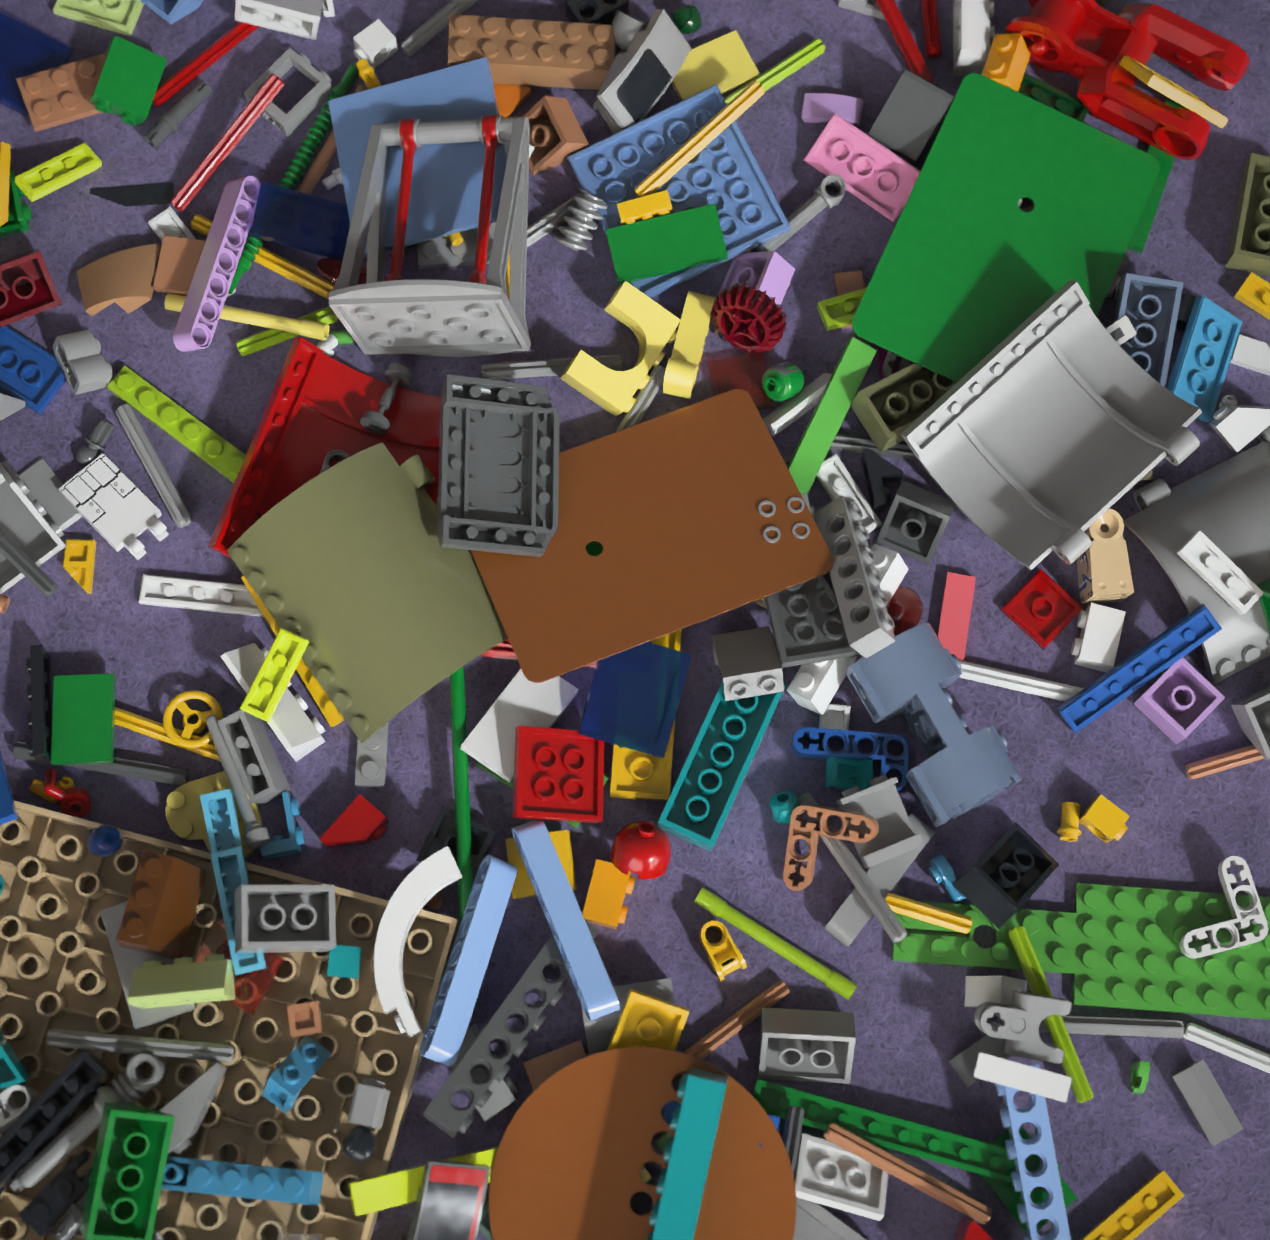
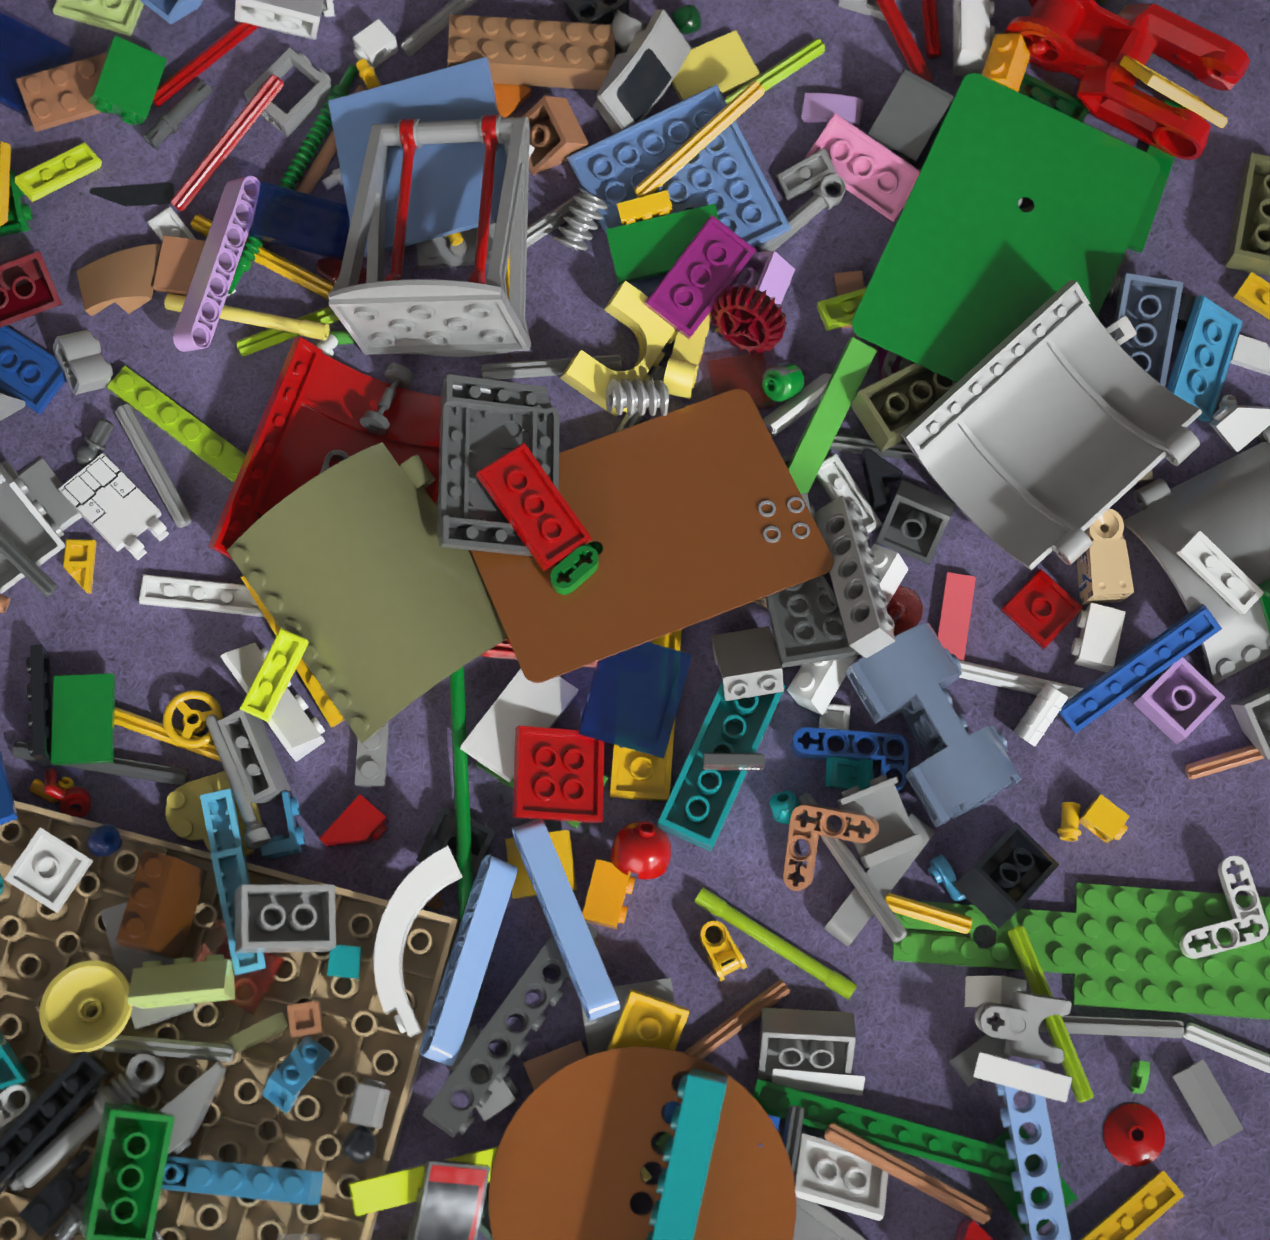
(48, 870): none -> white plate
(72, 999): none -> light yellow dish
(259, 1032): none -> olive beam
(533, 506): none -> red tile
(577, 575): none -> green beam
(637, 395): none -> light grey piece
(699, 276): none -> magenta tile
(734, 761): none -> dark grey tile
(806, 174): none -> light grey plate
(819, 1081): none -> white sticker
(1040, 714): none -> white axle
(1119, 1139): none -> red dish

